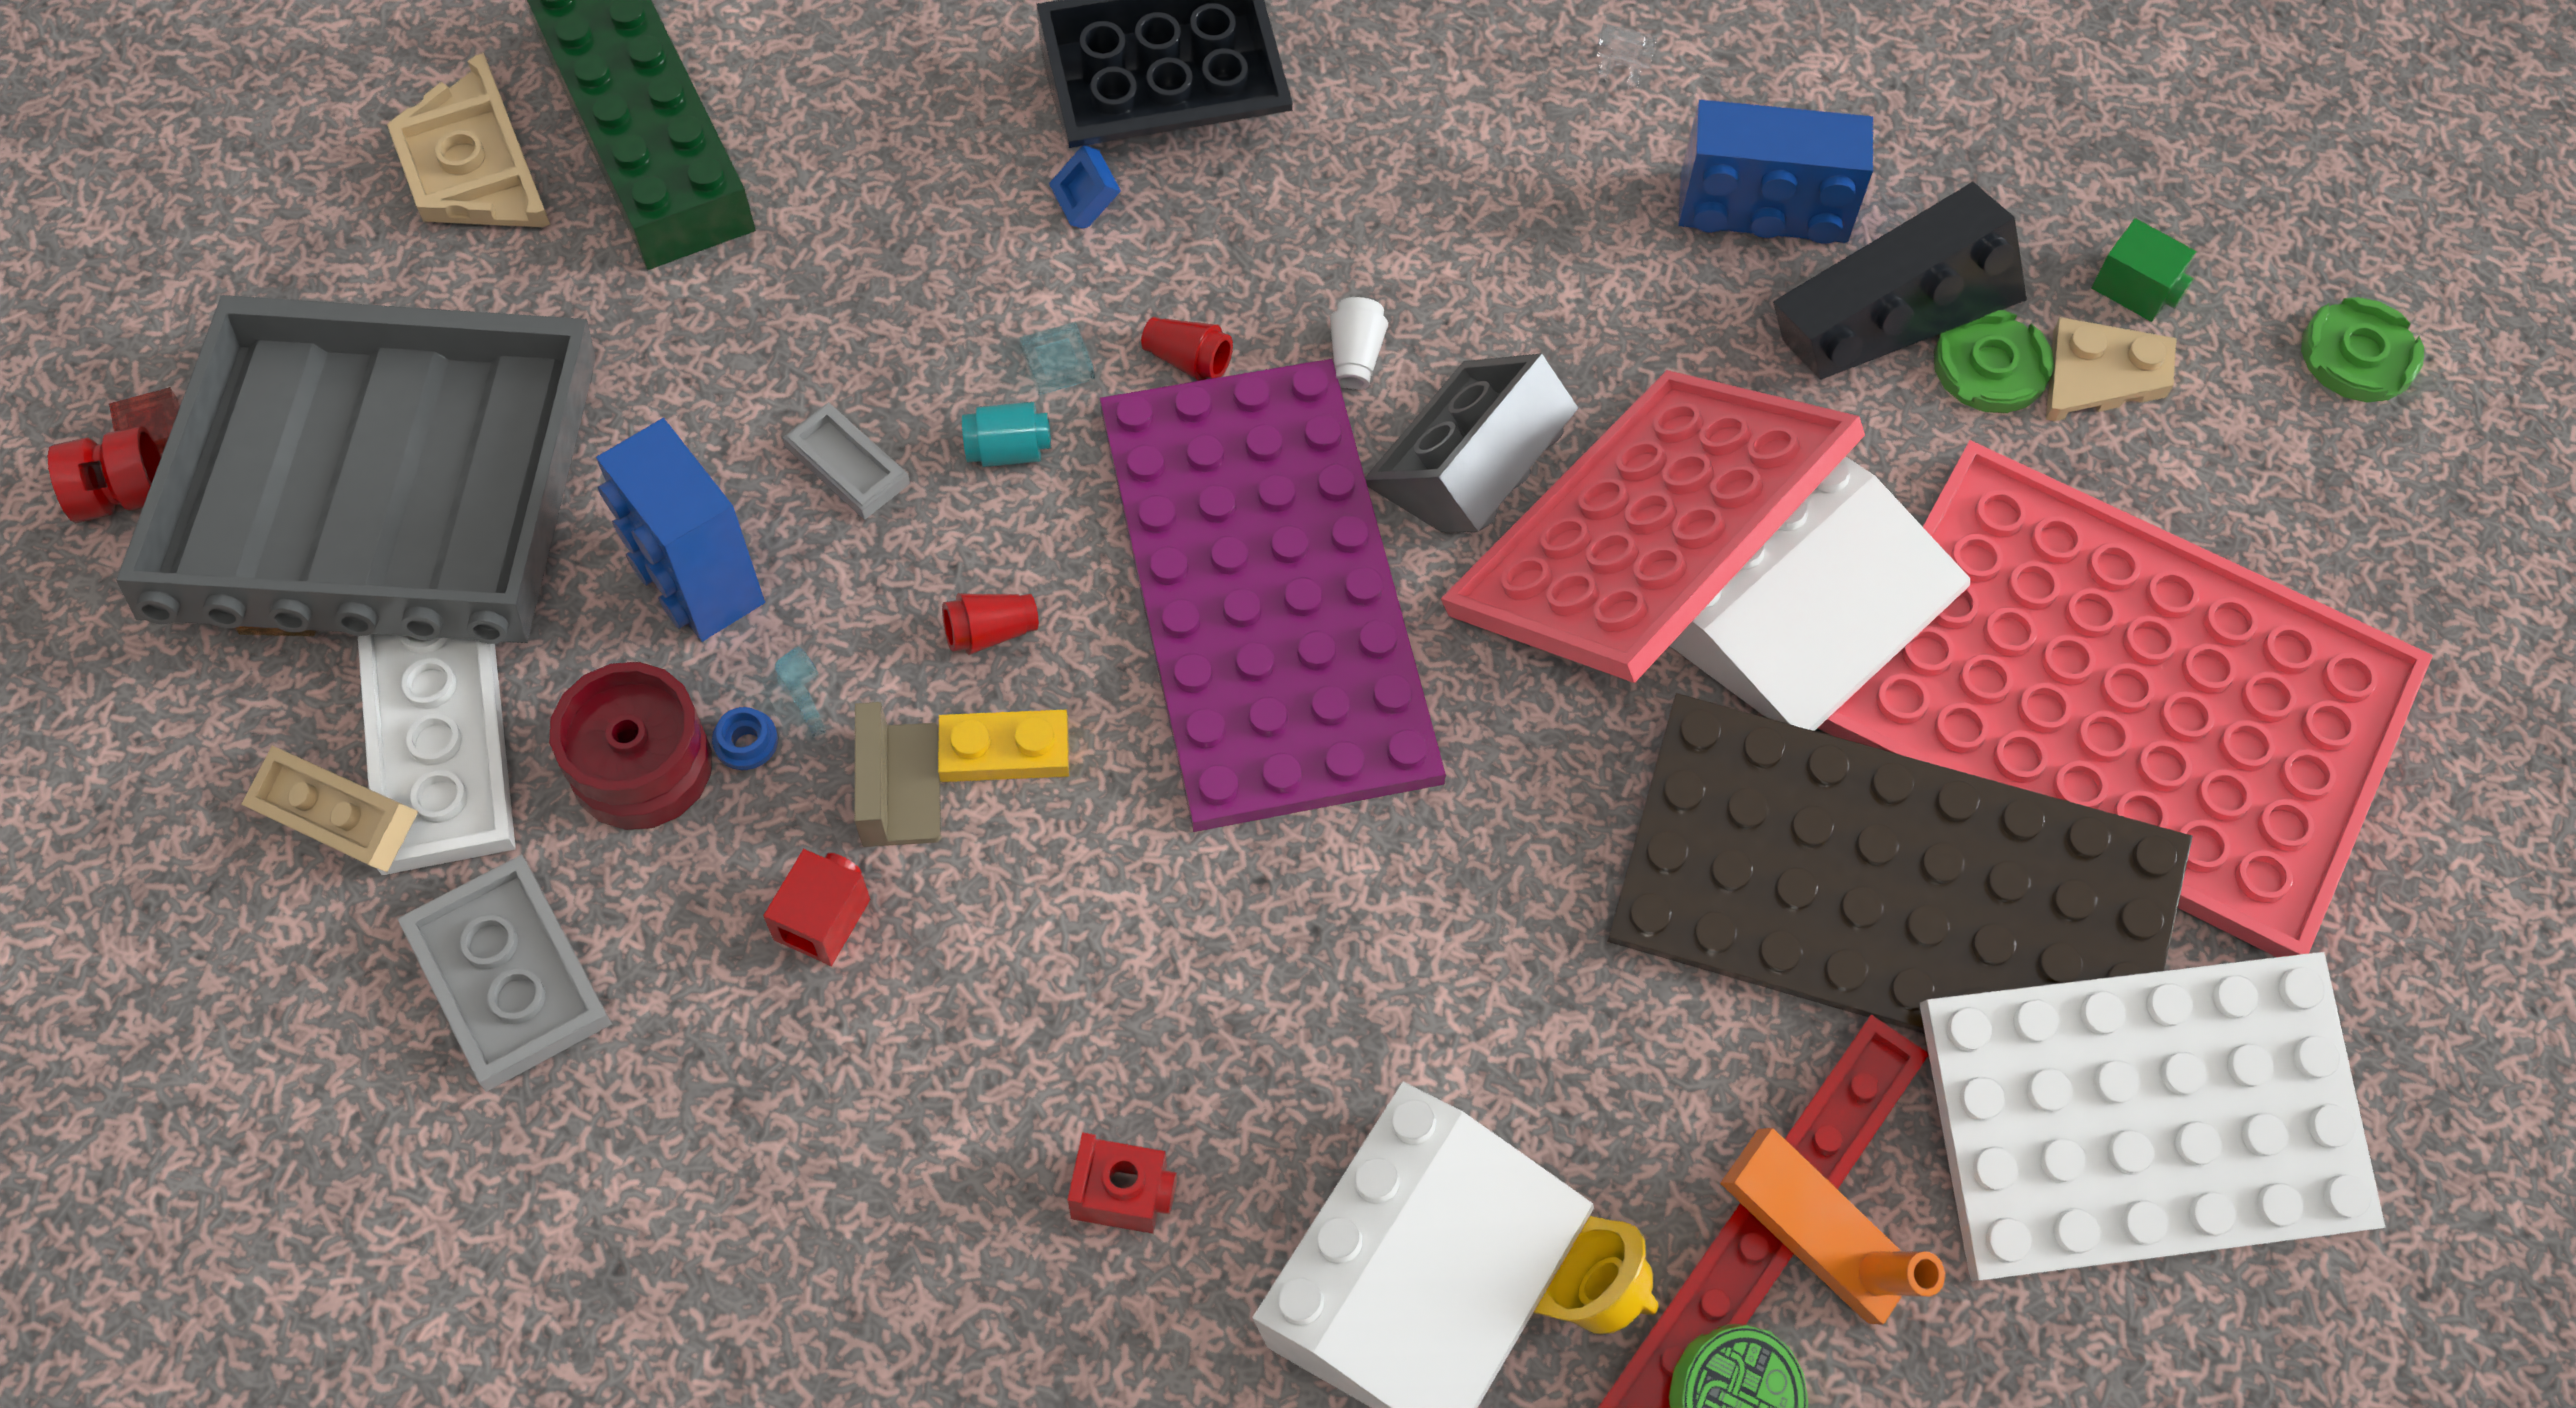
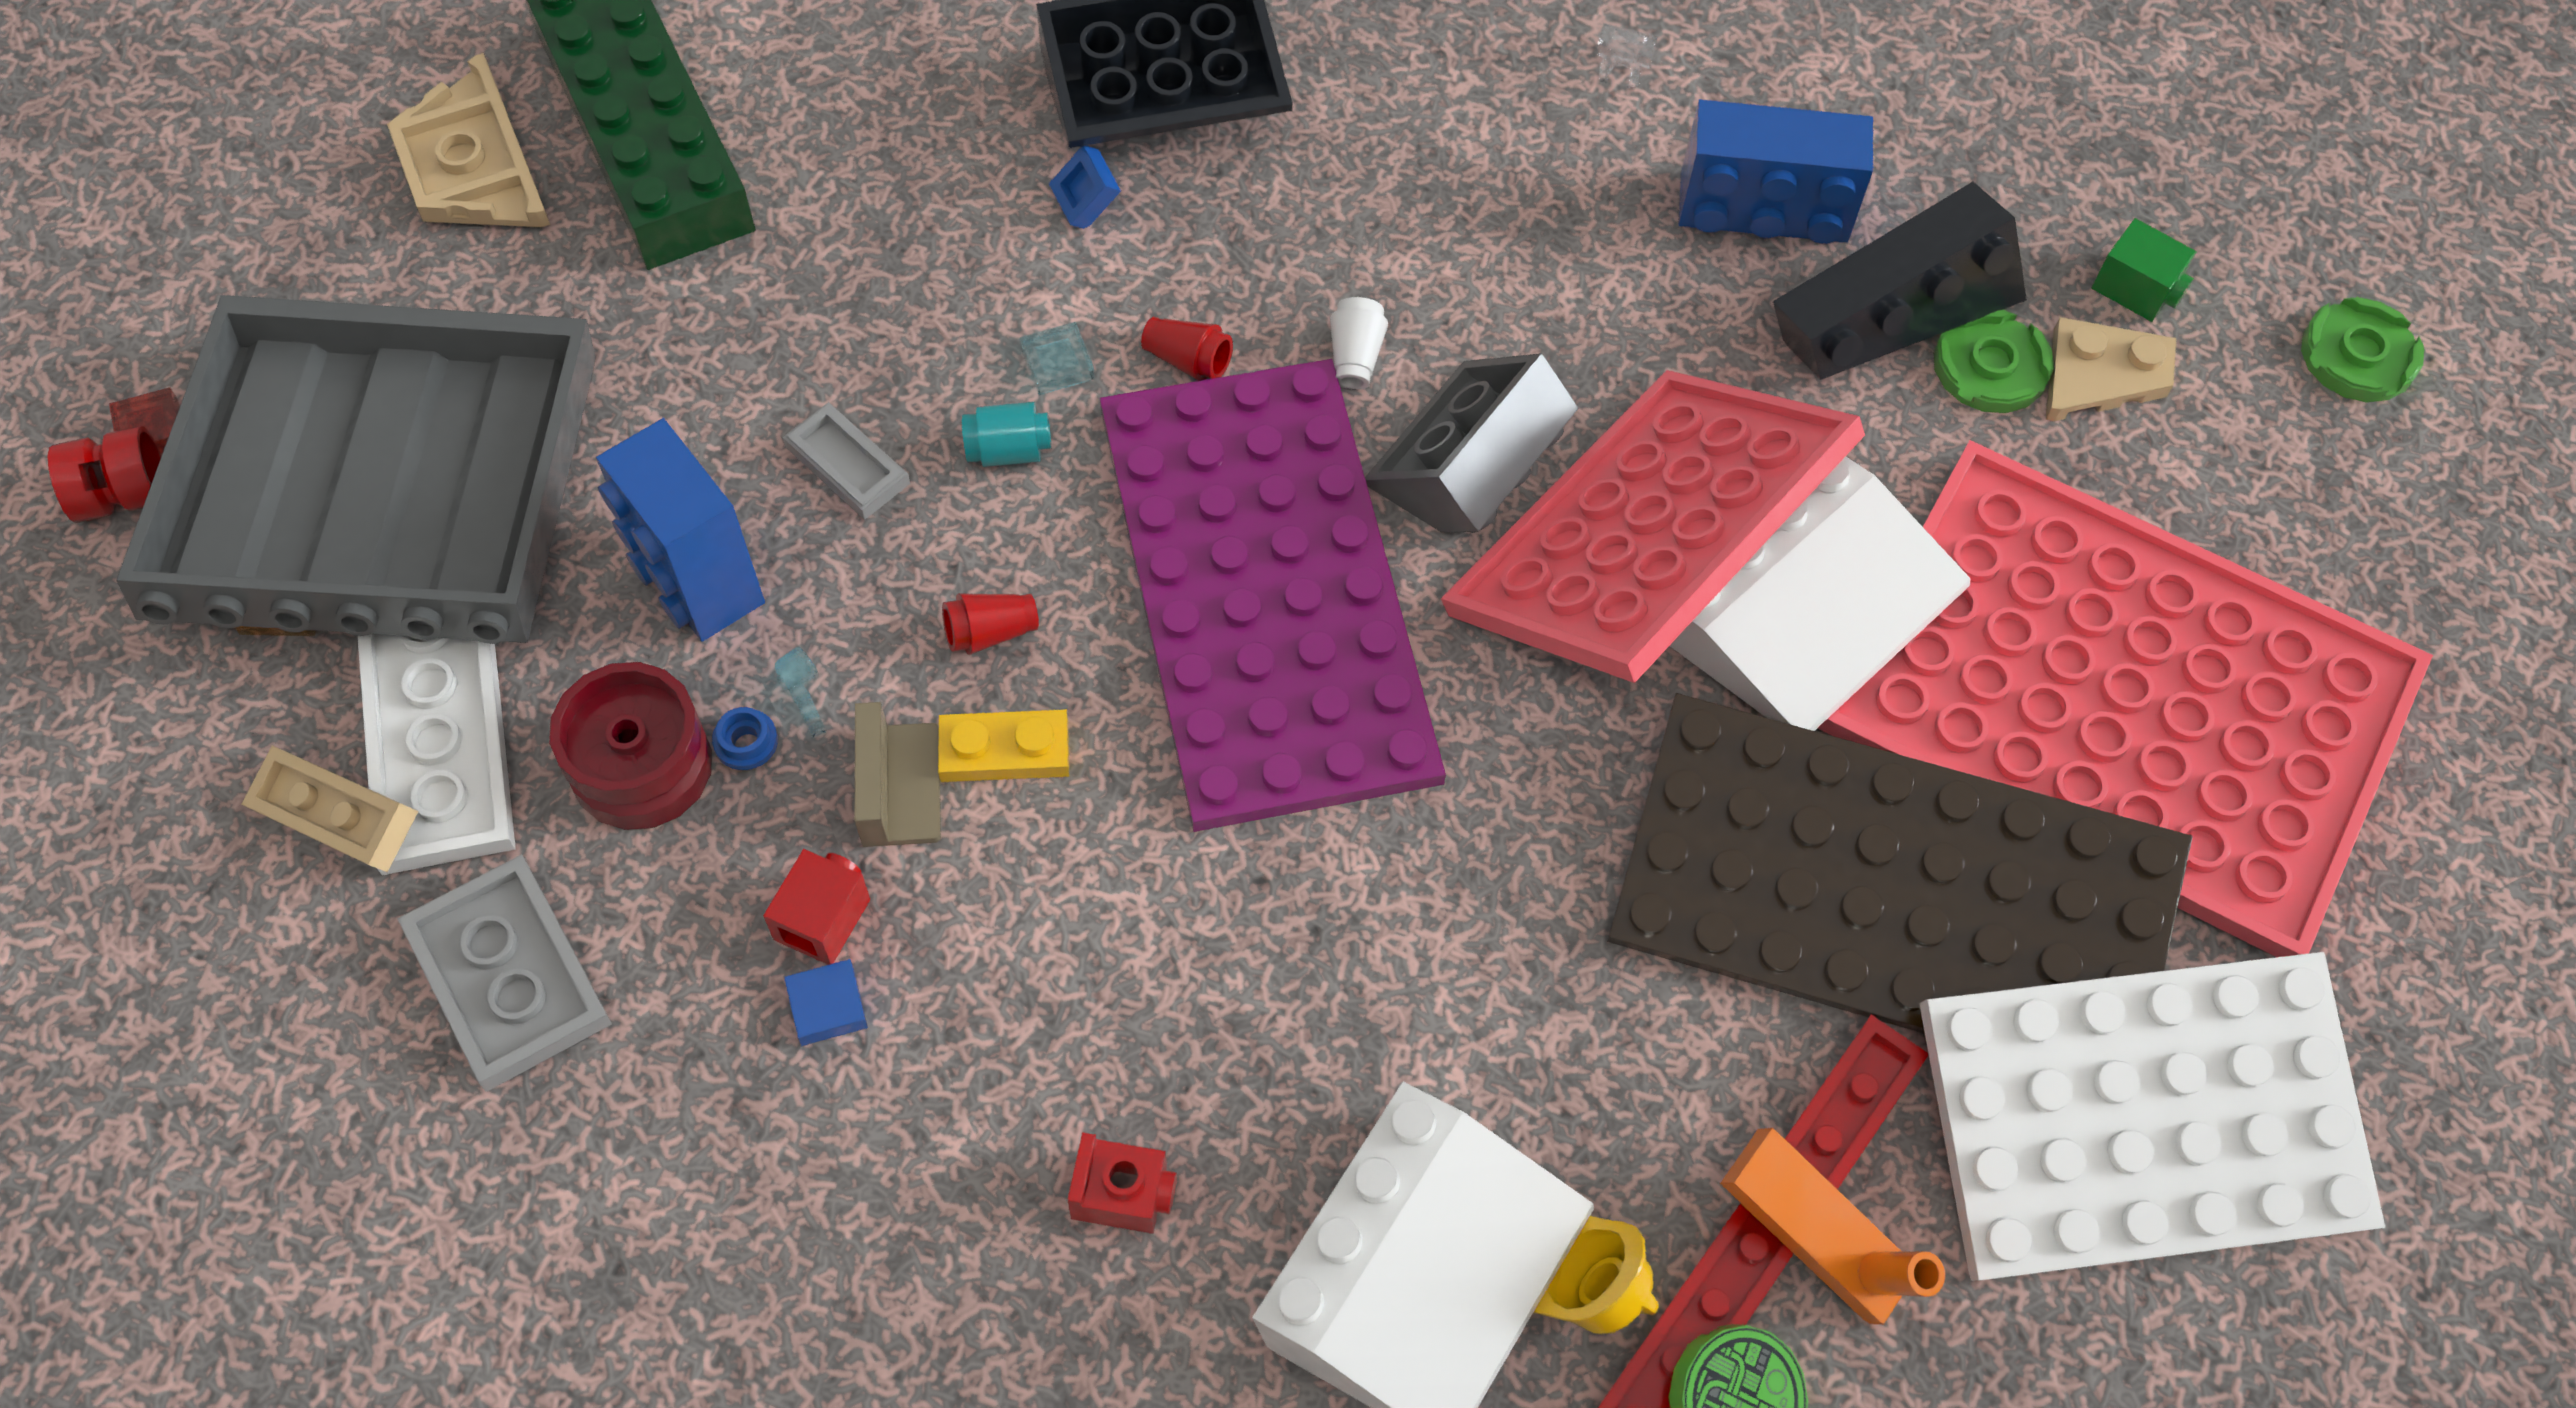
(825, 1002): none -> blue tile

